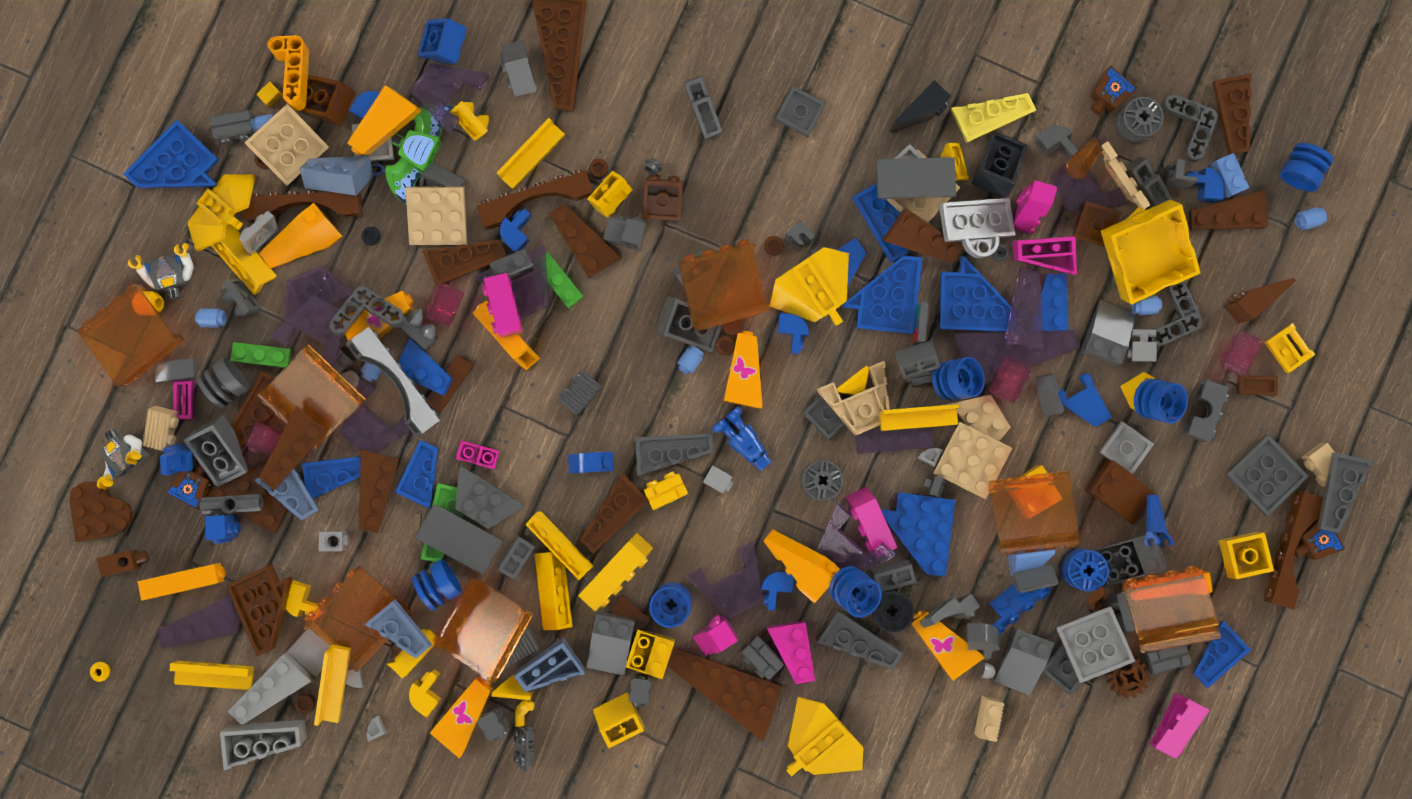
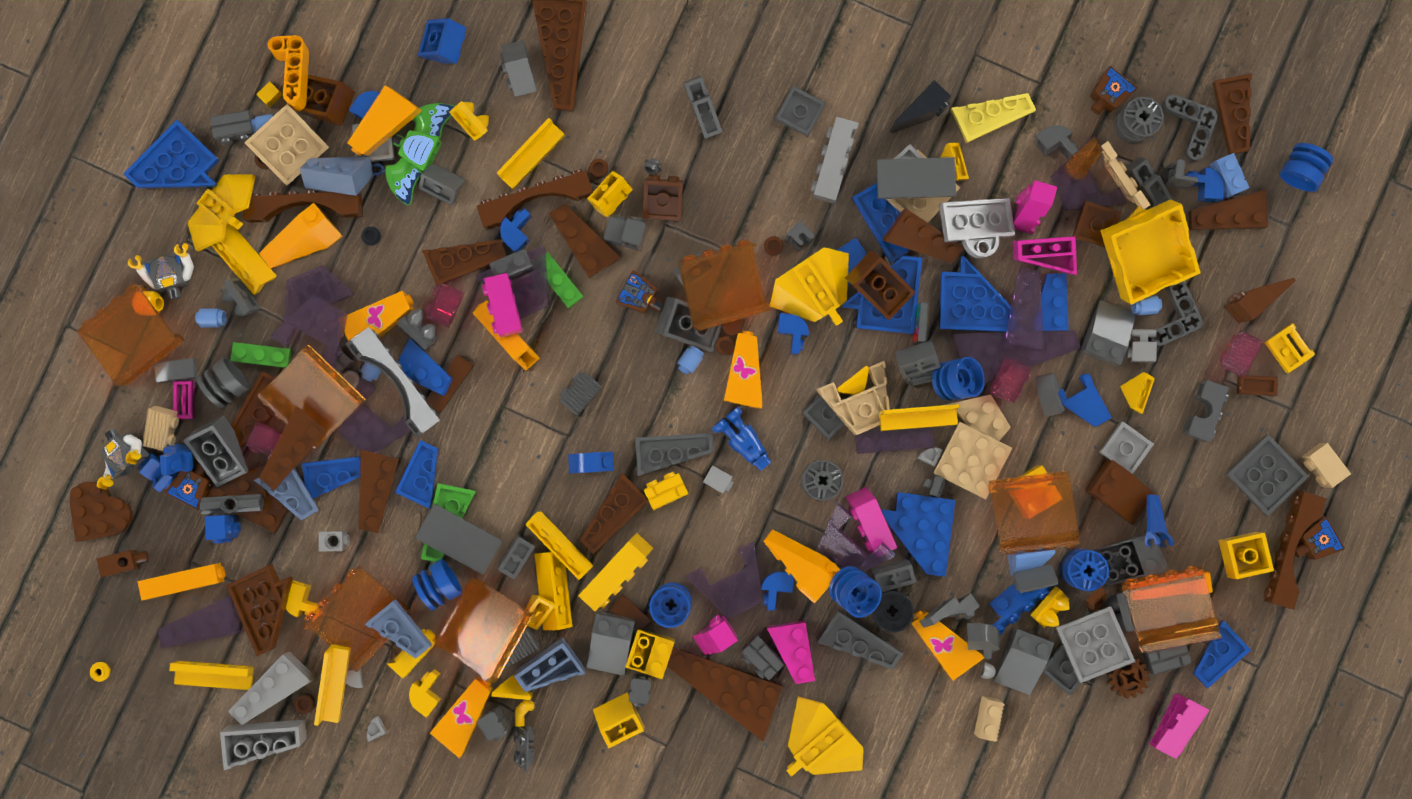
(152, 470): none -> blue brick
(258, 233): light grey plate -> none
(309, 651): light grey tile -> none
(360, 306): dark grey beam -> none
(436, 215): tan plate -> none
(438, 87): clear purple wing -> none
(477, 454): dark pink slope -> none
(482, 500): dark grey wing -> none
(541, 608): none -> yellow slope
(639, 294): none -> torso
(834, 160): none -> light grey wedge
(880, 284): none -> reddish brown slope
(999, 164): black slope -> none
(1004, 253): dark grey plate -> none
(1046, 611): none -> yellow tile
(1160, 400): blue wheel -> none
(1310, 218): medium blue brick -> none
(1341, 490): dark grey wing -> none

